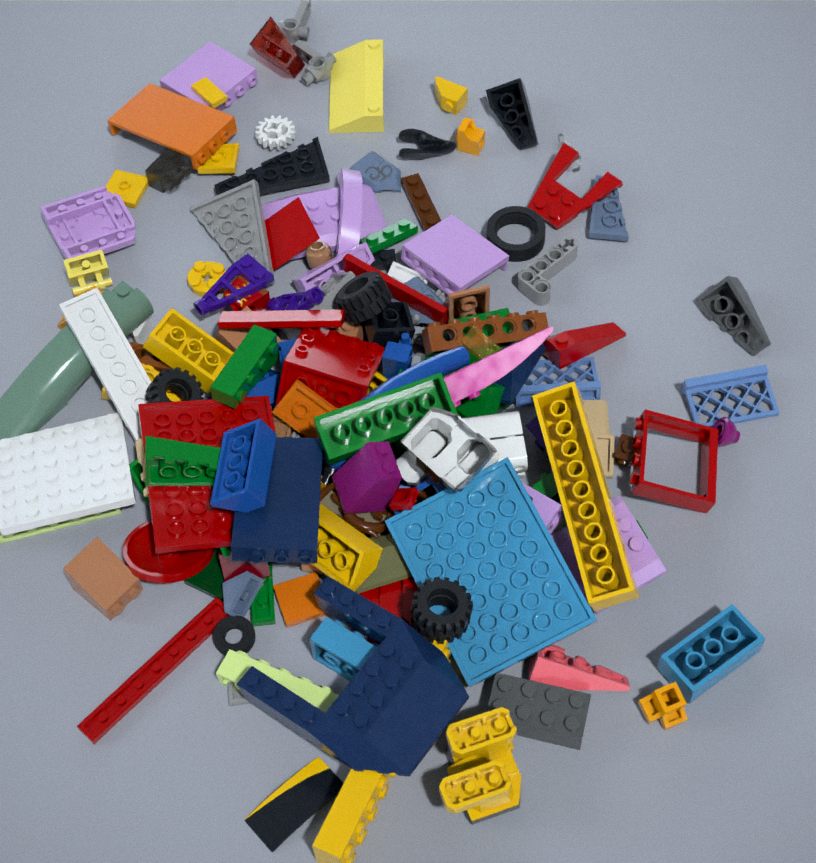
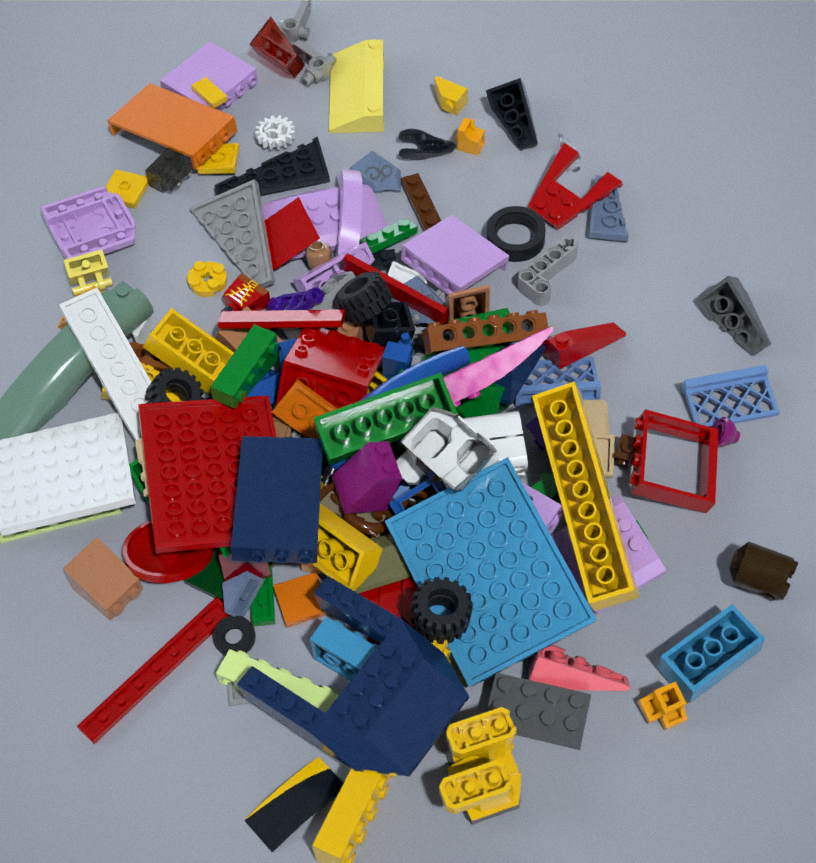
(179, 463): green wedge -> none
(244, 467): blue slope -> none
(250, 270): dark purple plate -> none
(404, 499): red tile -> none
(479, 343): clear yellow plate -> none
(762, 570): none -> dark brown cylinder

